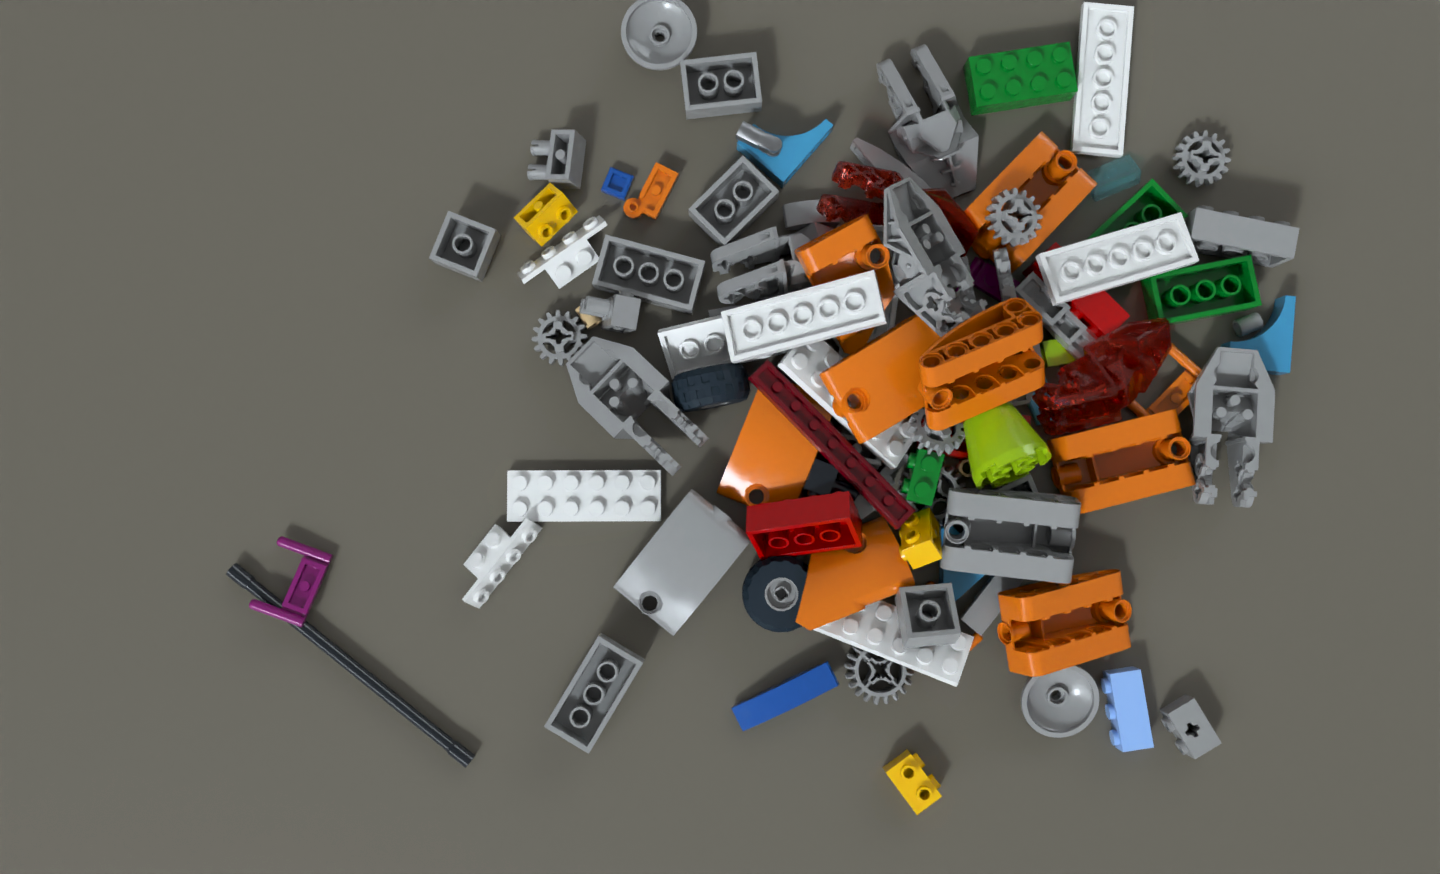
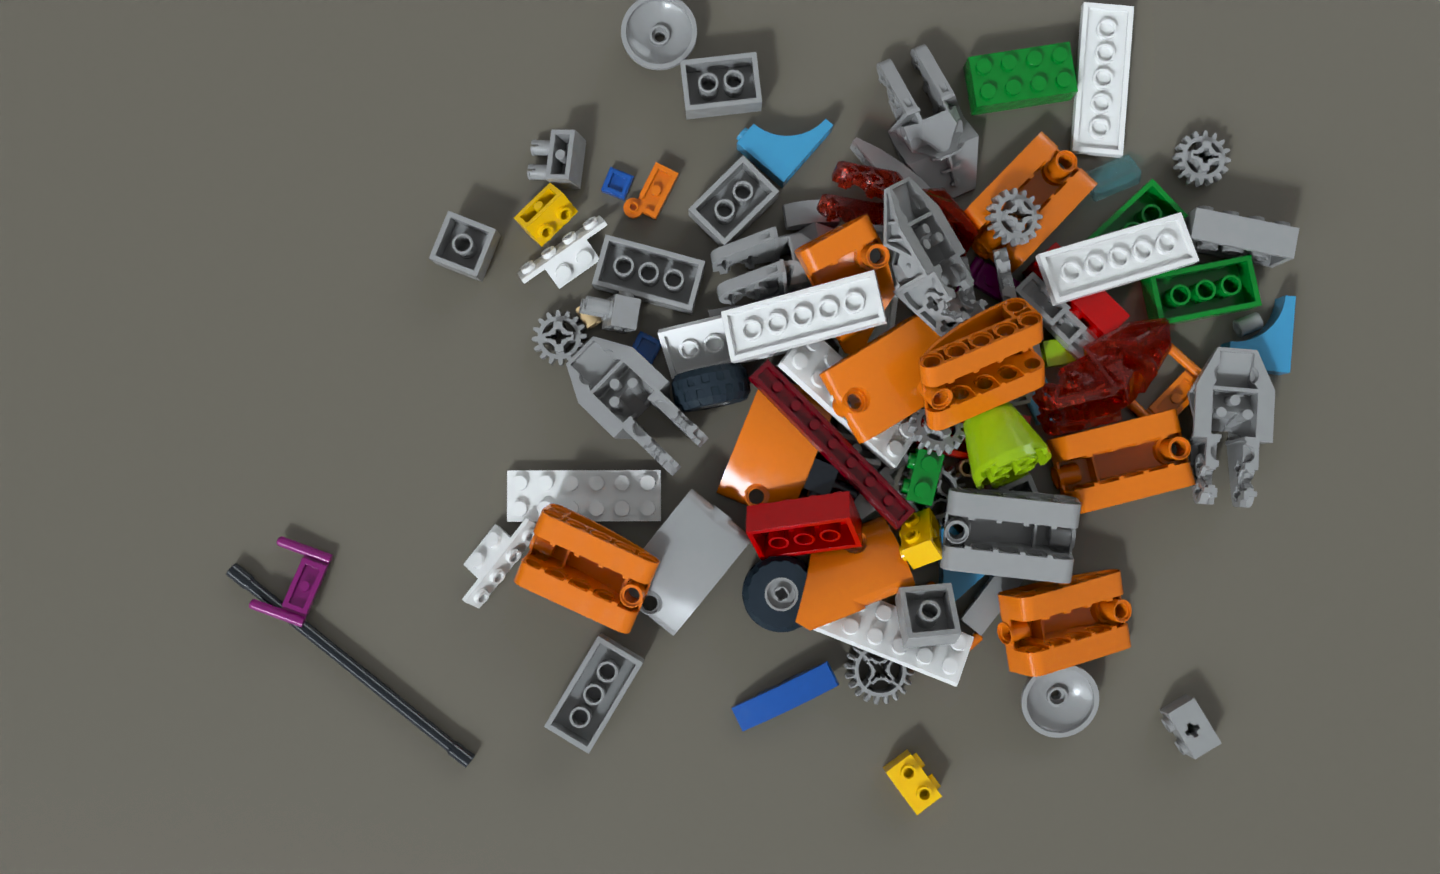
(586, 568): none -> orange panel
(647, 346): none -> blue tile
(759, 139): flat silver bar -> none
(1127, 709): light blue brick -> none

